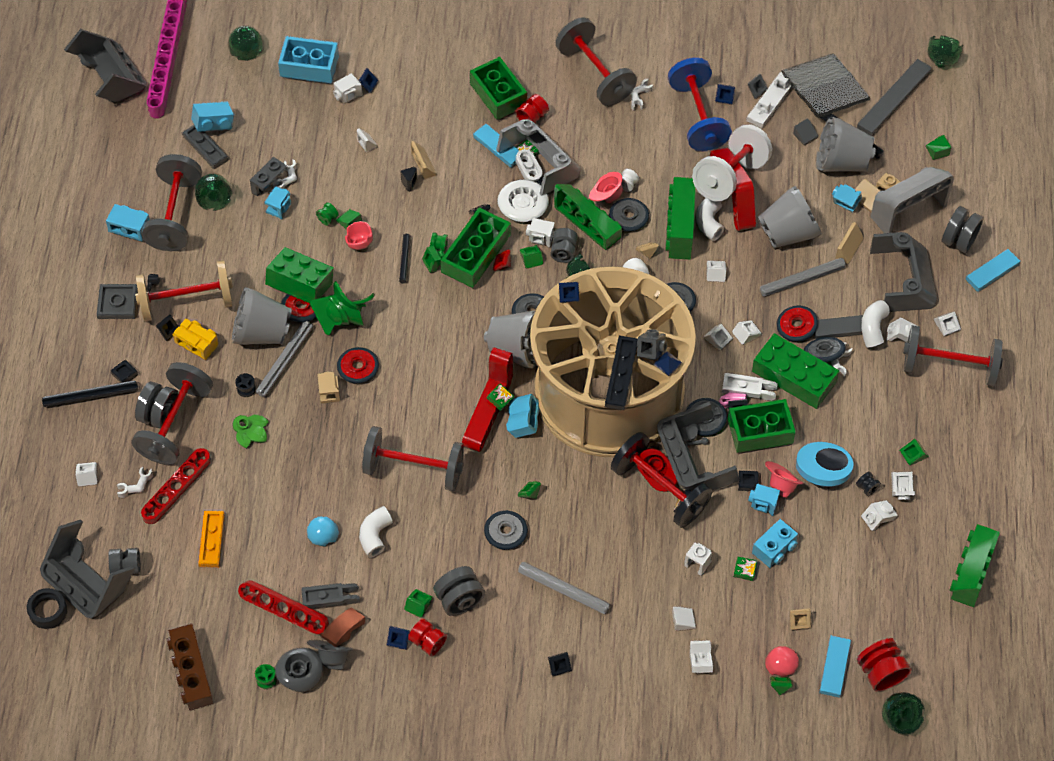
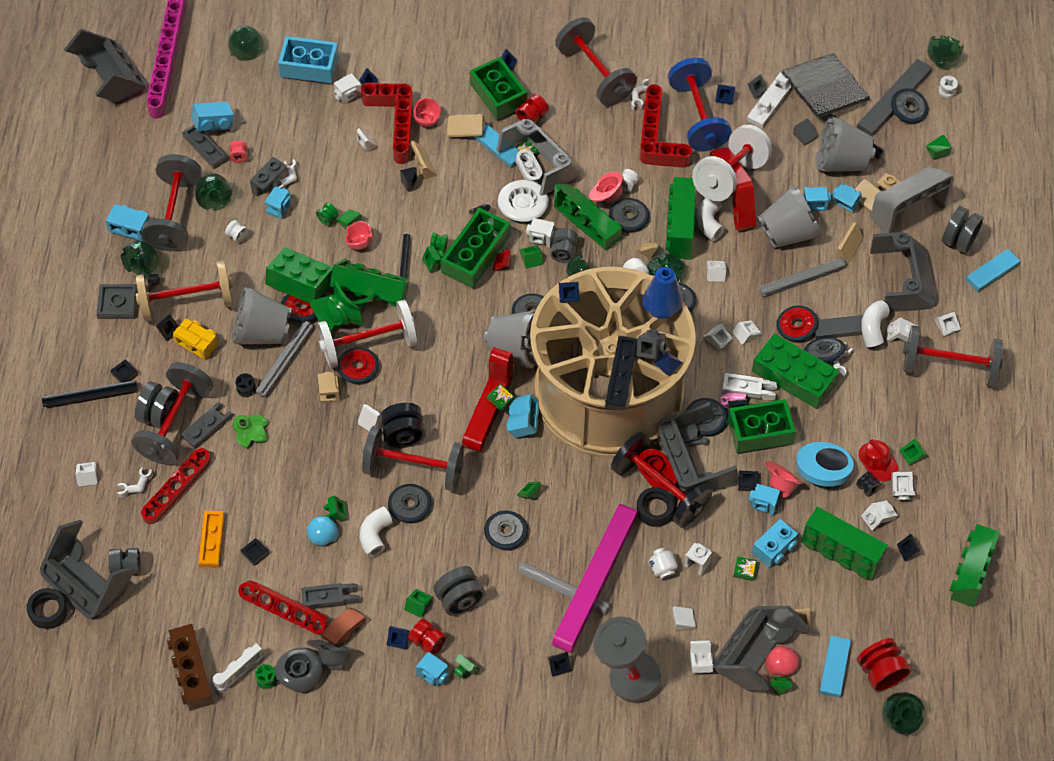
(139, 258): none -> clear green cylinder
(205, 426): none -> dark grey hinge
(236, 231): none -> white wheel
(237, 668): none -> white plate
(238, 151): none -> coral wheel
(254, 551): none -> black tile
(336, 509): none -> green tile
(368, 281): none -> green wedge
(368, 417): none -> white slope
(400, 97): none -> red beam
(402, 425): none -> black wheel
(406, 323): none -> white piece
(413, 513): none -> dark grey wheel
(426, 112): none -> coral hair
(432, 670): none -> medium azure window
(465, 125): none -> tan slope
(465, 666): none -> green tile
(509, 59): none -> dark blue slope
(595, 578): none -> dark pink beam
(622, 647): none -> dark grey piece
(655, 493): none -> black tyre
(657, 152): none -> red beam
(663, 294): none -> blue cone
(663, 563): none -> white head
(669, 261): none -> clear green plate
(753, 641): none -> dark grey windscreen
(817, 198): none -> medium azure window
(844, 543): none -> green brick
(878, 460): none -> red piece
(908, 547): none -> black slope
(914, 97): none -> wheel
(948, 87): none -> white wheel

